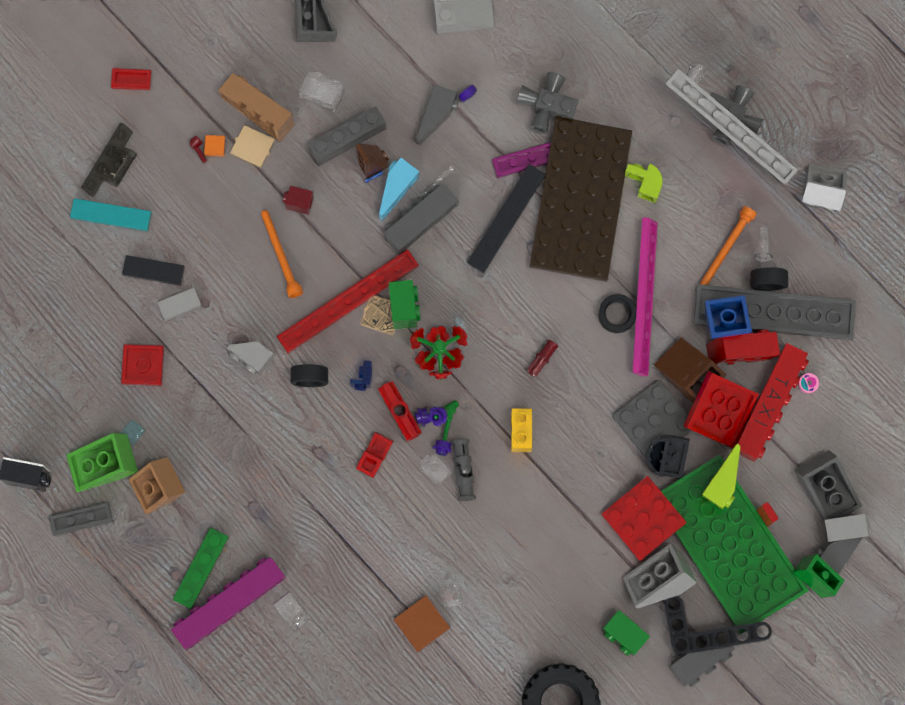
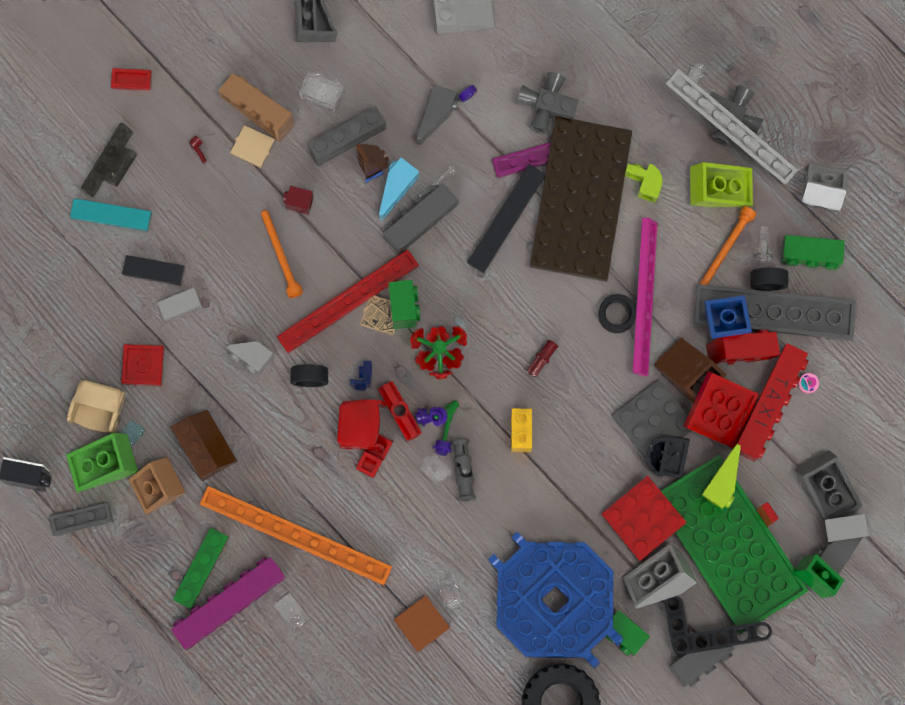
(96, 407): none -> tan piece
(204, 444): none -> reddish brown slope
(214, 145): orange tile -> none
(296, 535): none -> orange plate
(359, 425): none -> red piece
(531, 623): none -> blue plate
(720, 185): none -> lime slope
(812, 252): none -> green brick

